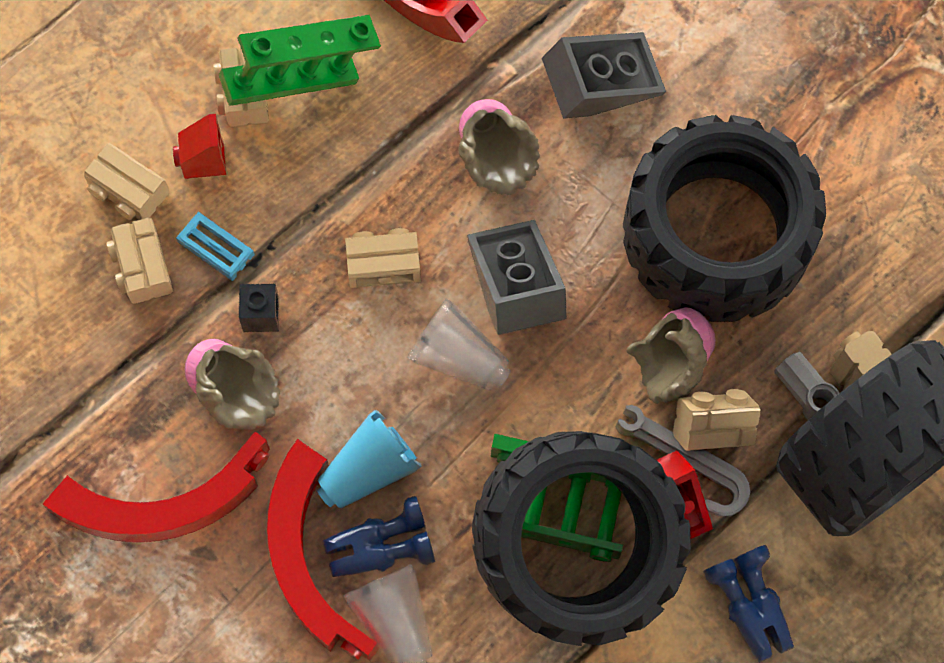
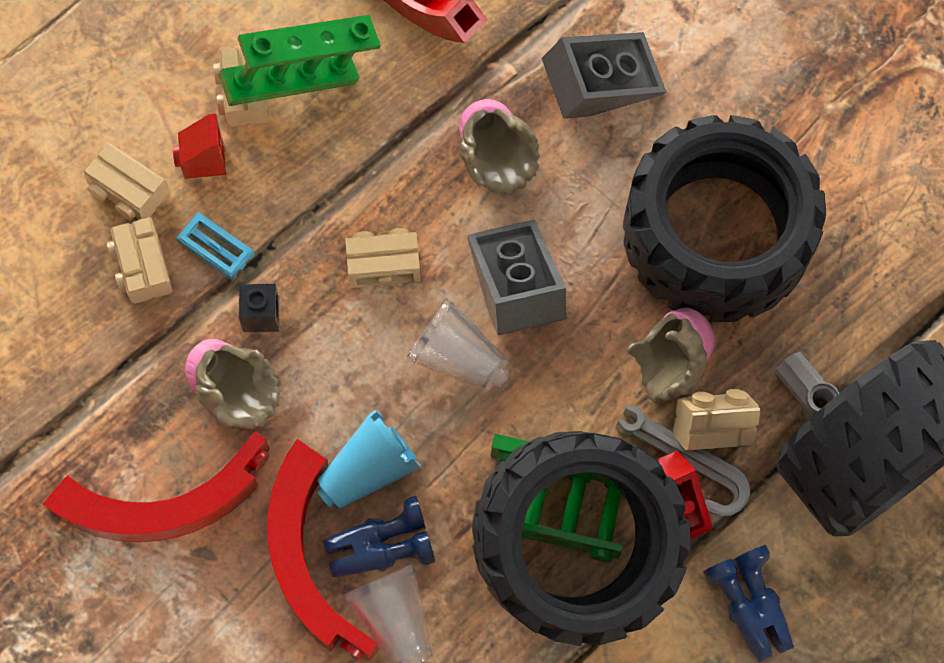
(857, 357): tan brick -> none

